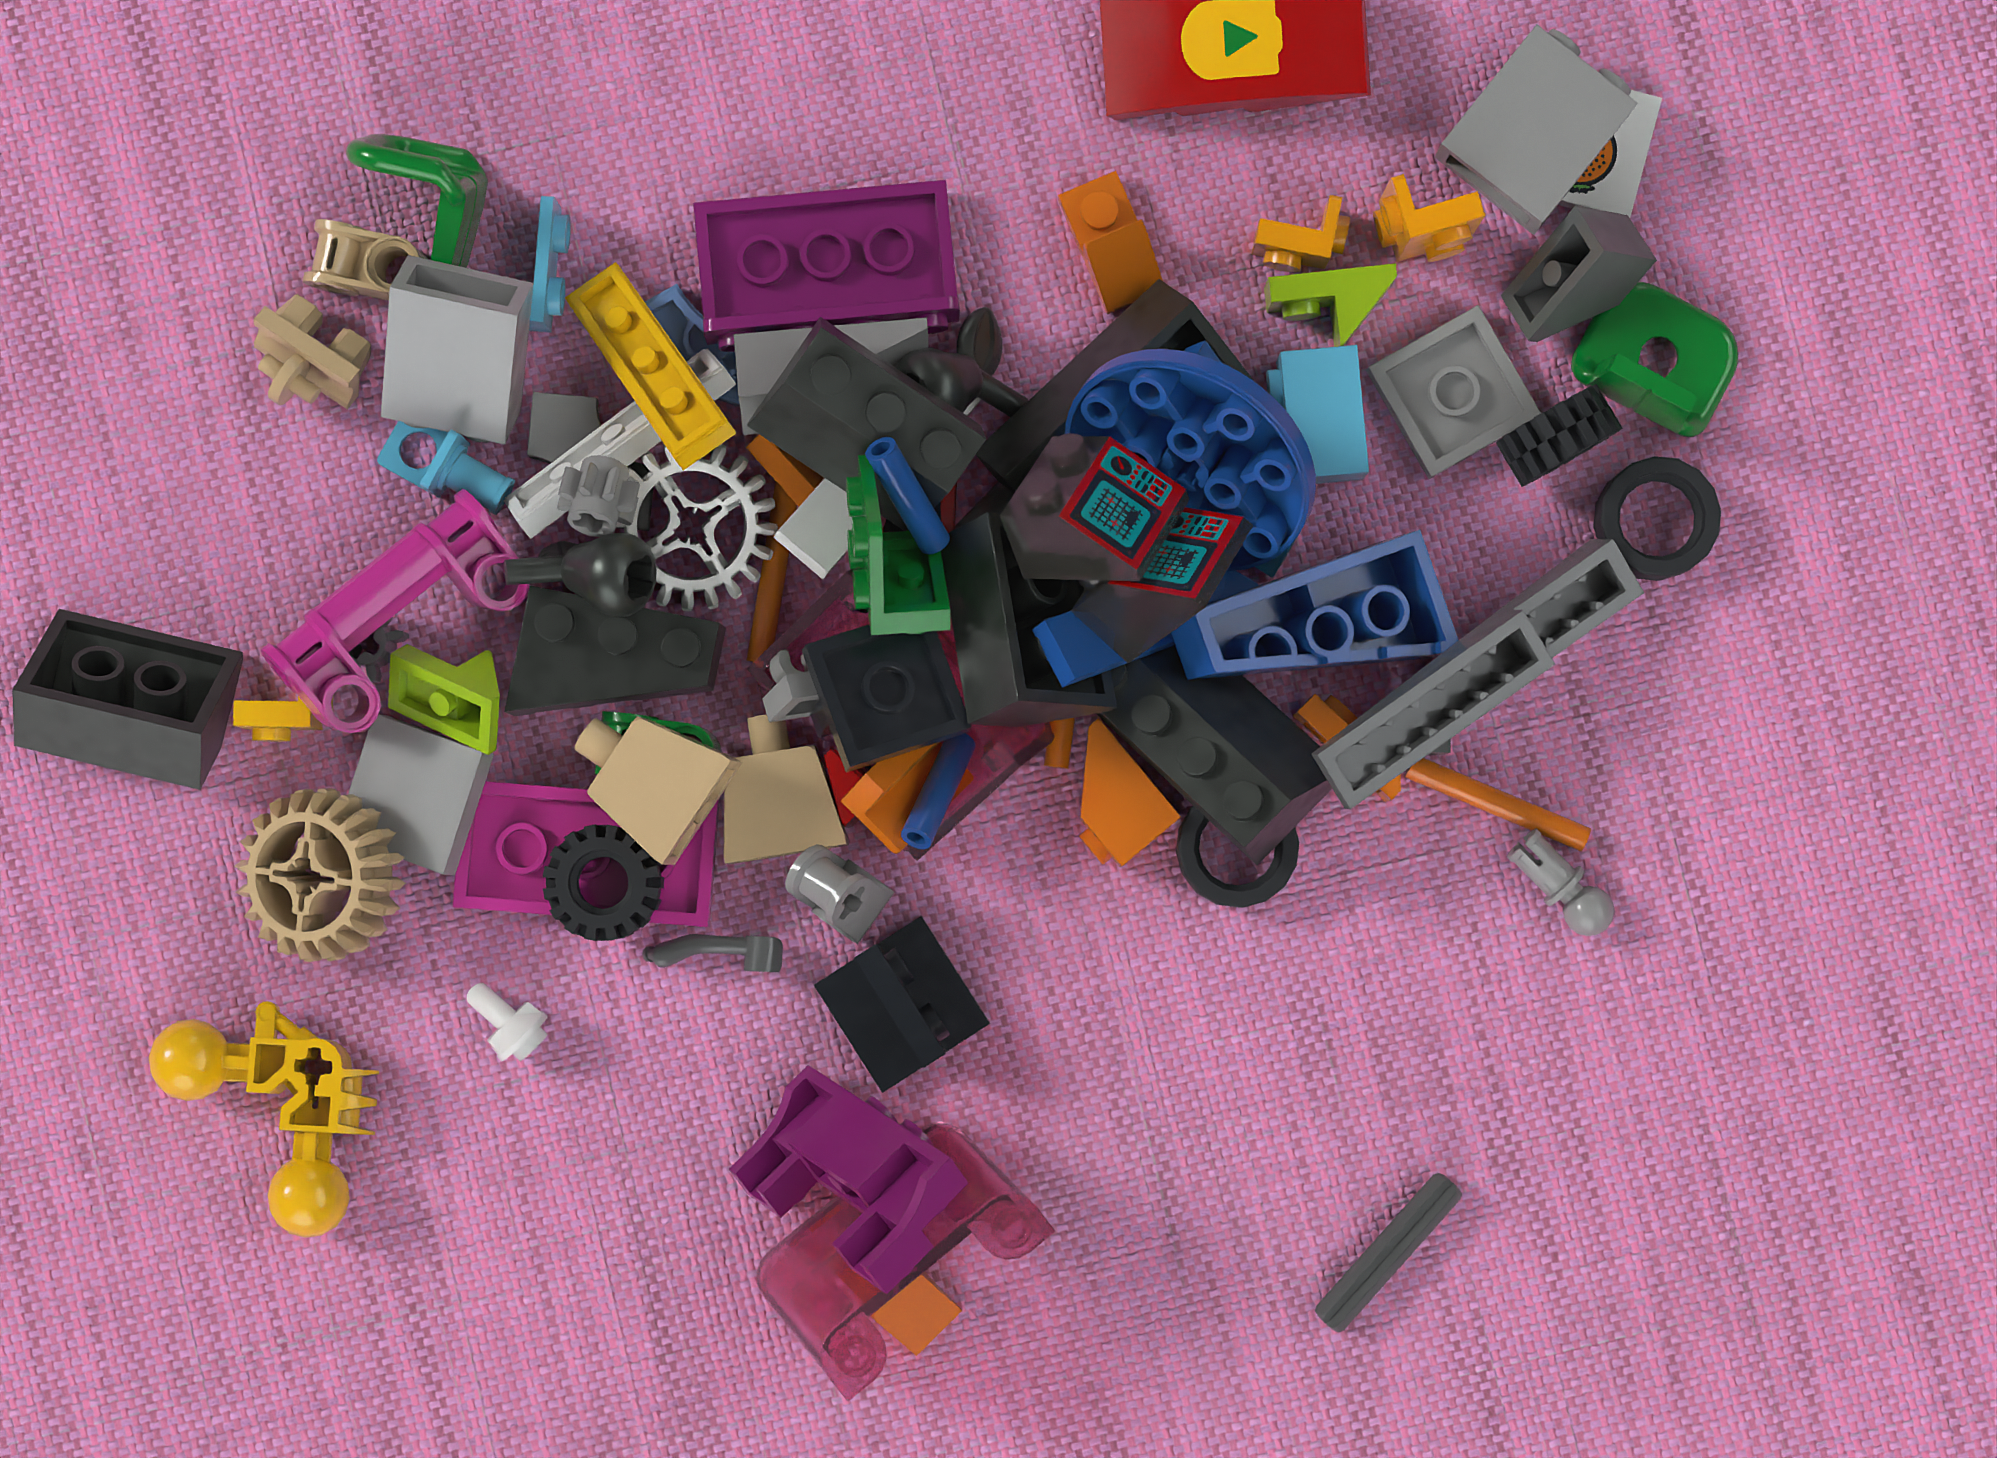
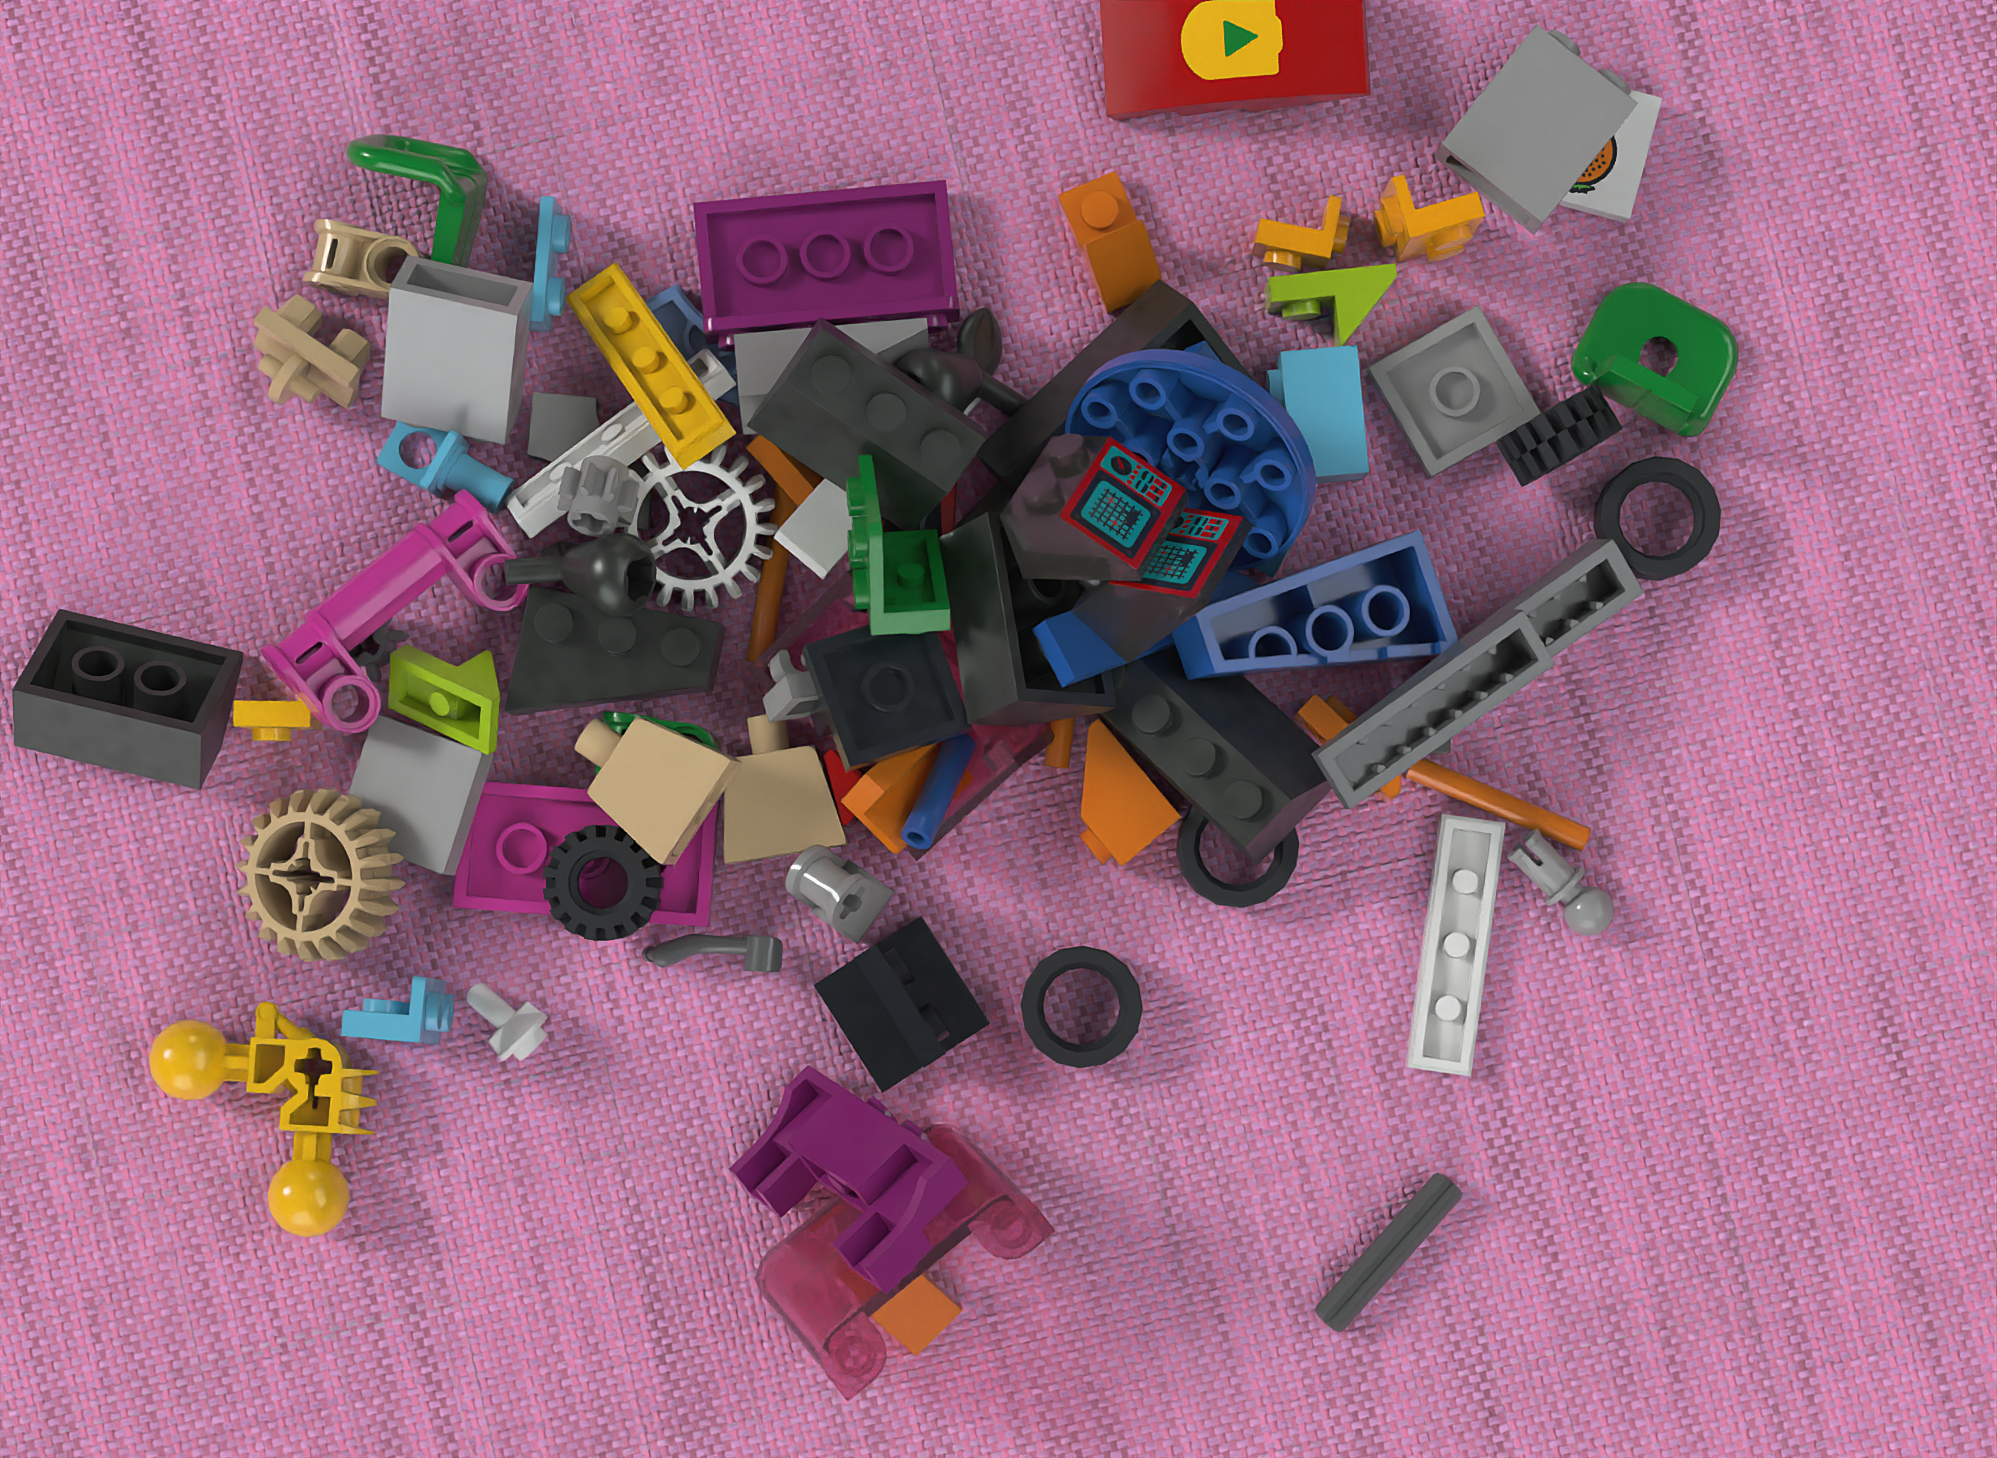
(416, 1022): none -> medium azure bracket
(907, 495): blue piece -> none
(1108, 1046): none -> black tyre
(1455, 944): none -> white tile
(1578, 272): dark grey slope -> none

